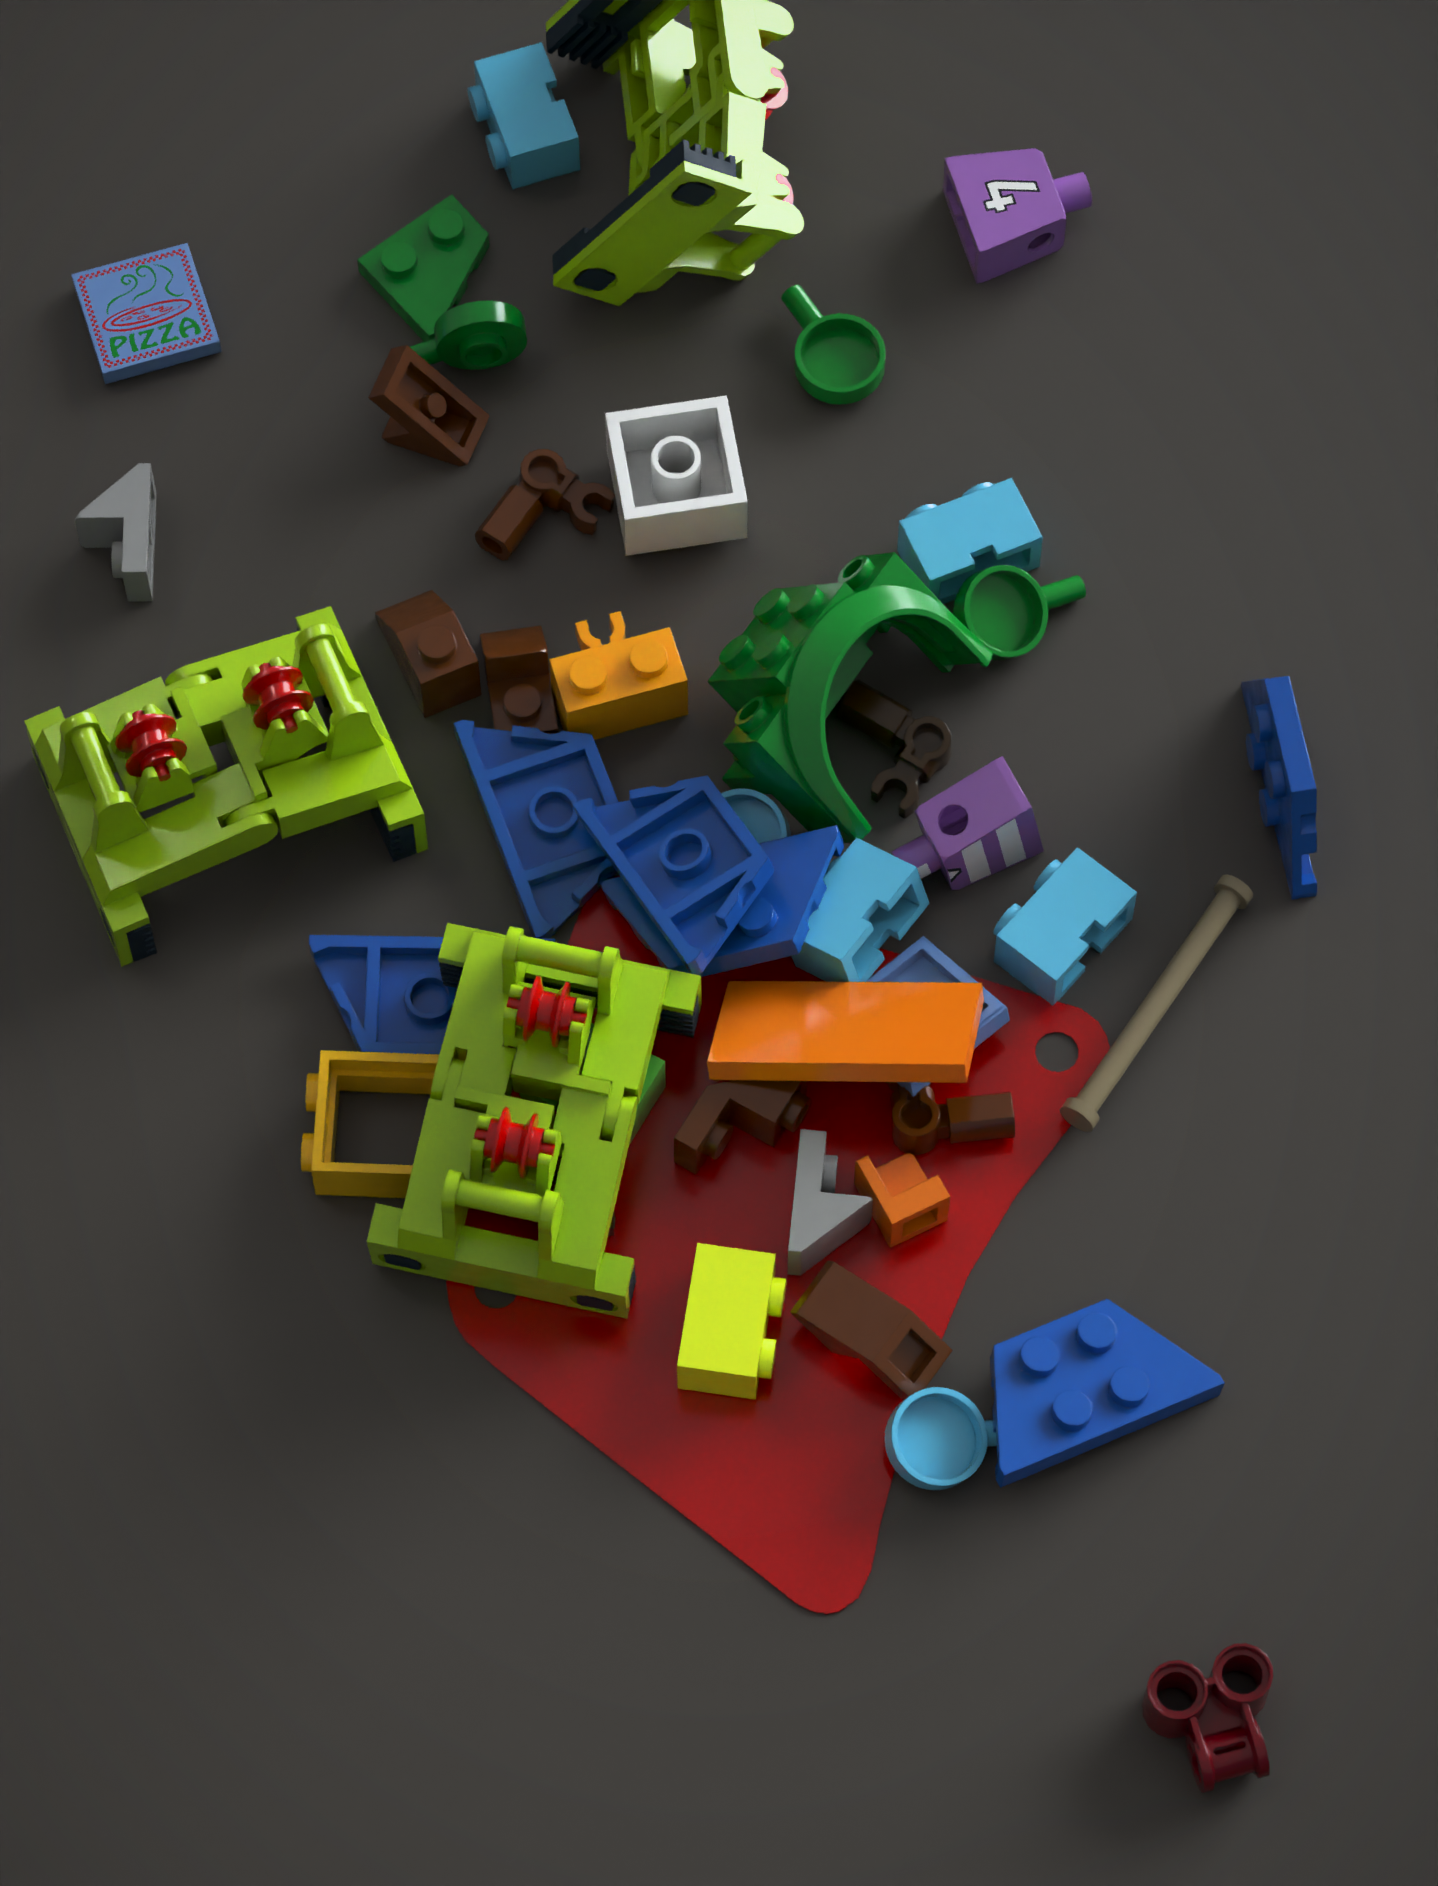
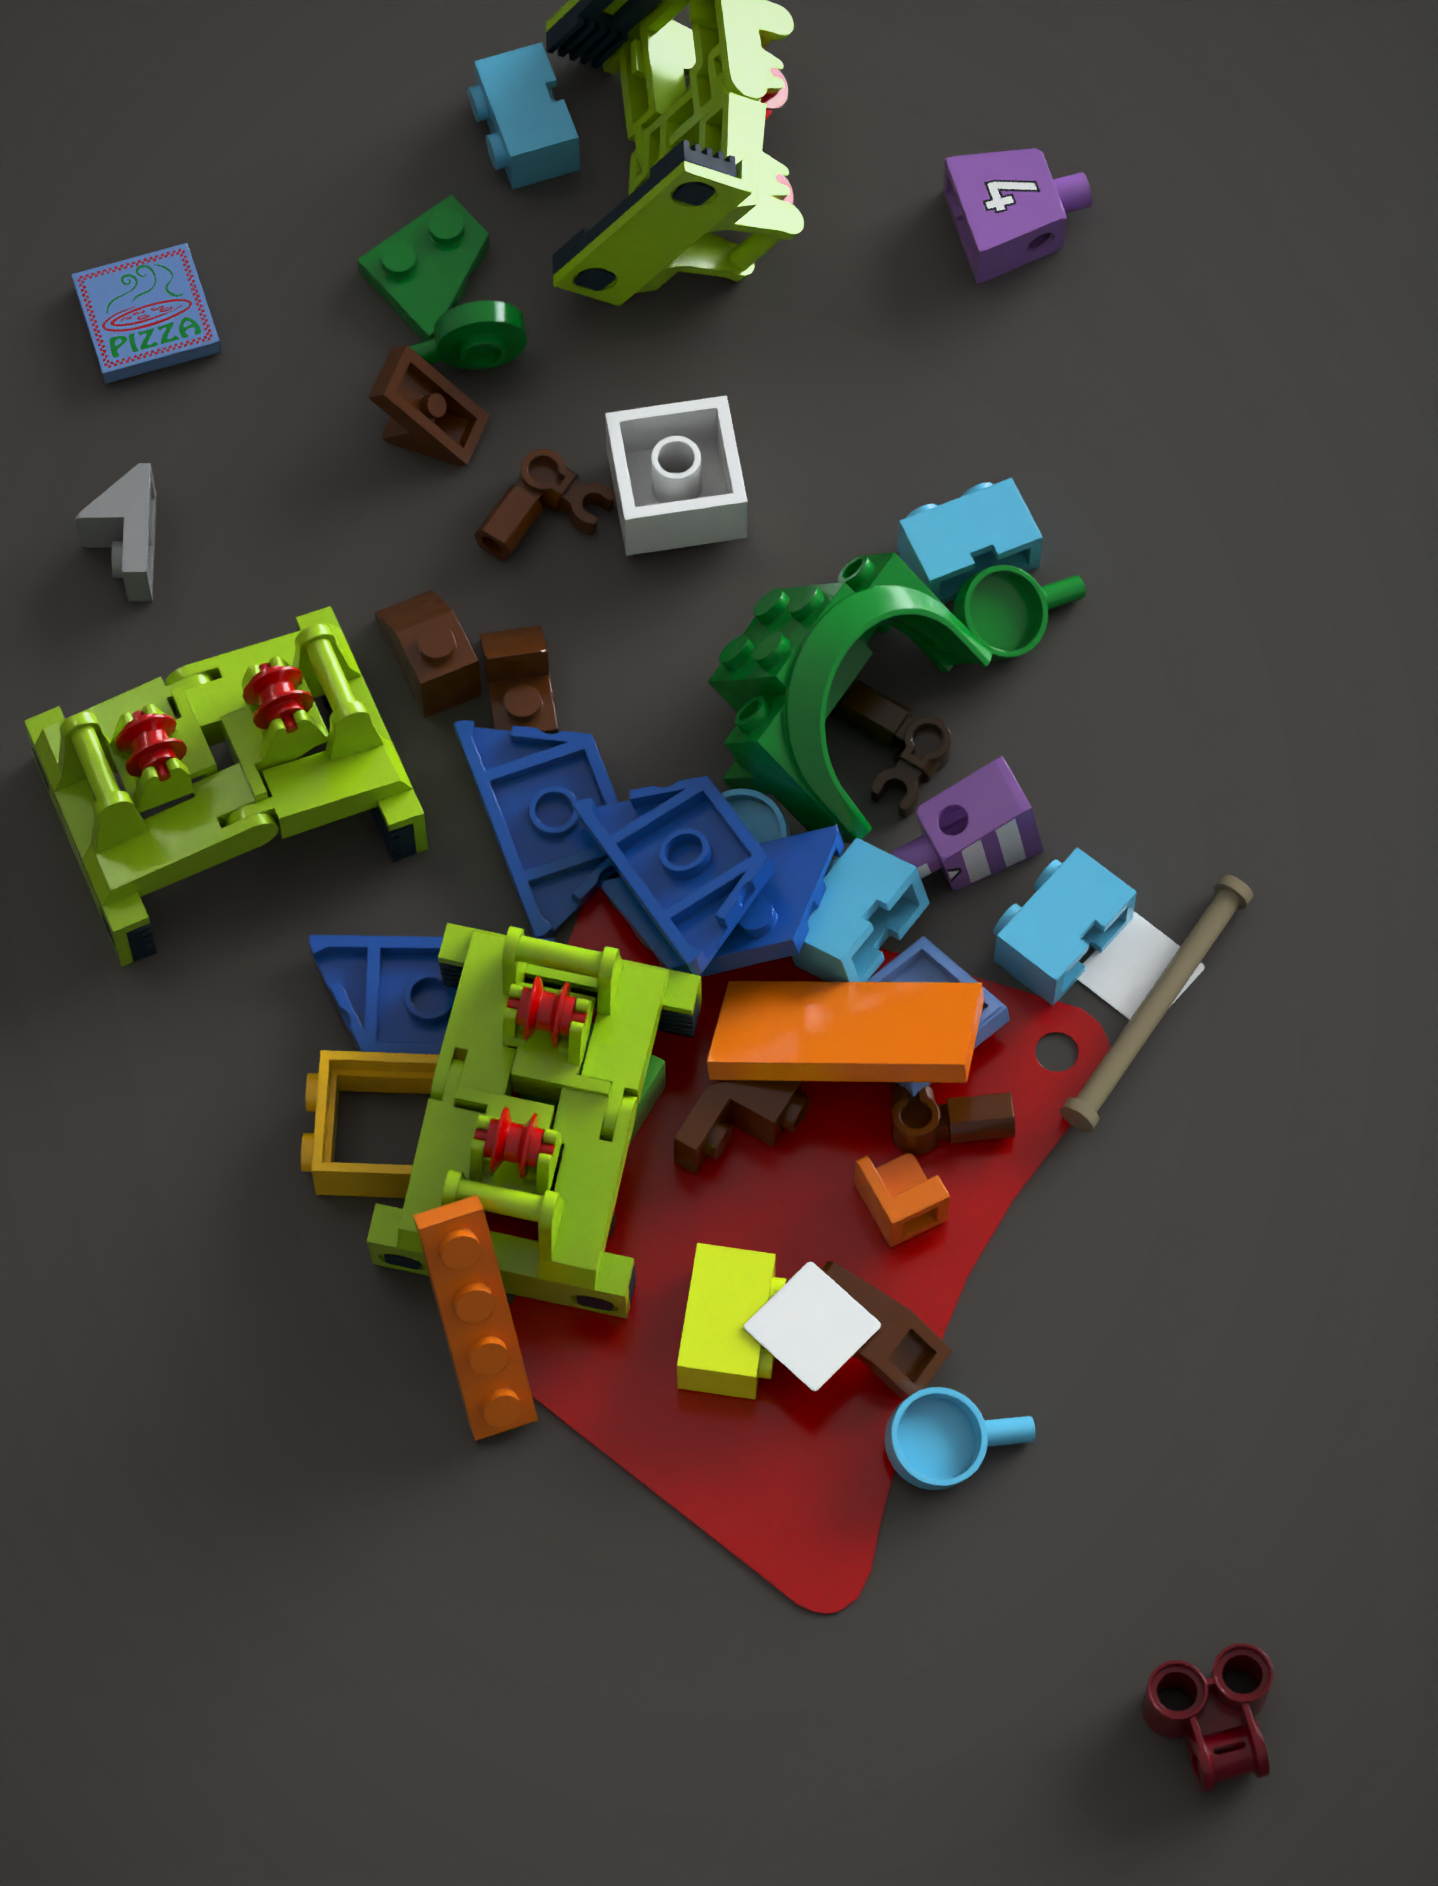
(475, 1317): none -> orange plate
(620, 682): light orange brick -> none
(812, 1326): none -> white sticker
(819, 1215): light grey slope -> none
(835, 354): green piece -> none
(1086, 1386): blue wing -> none
(1131, 966): none -> white sticker
(1290, 788): blue wing -> none

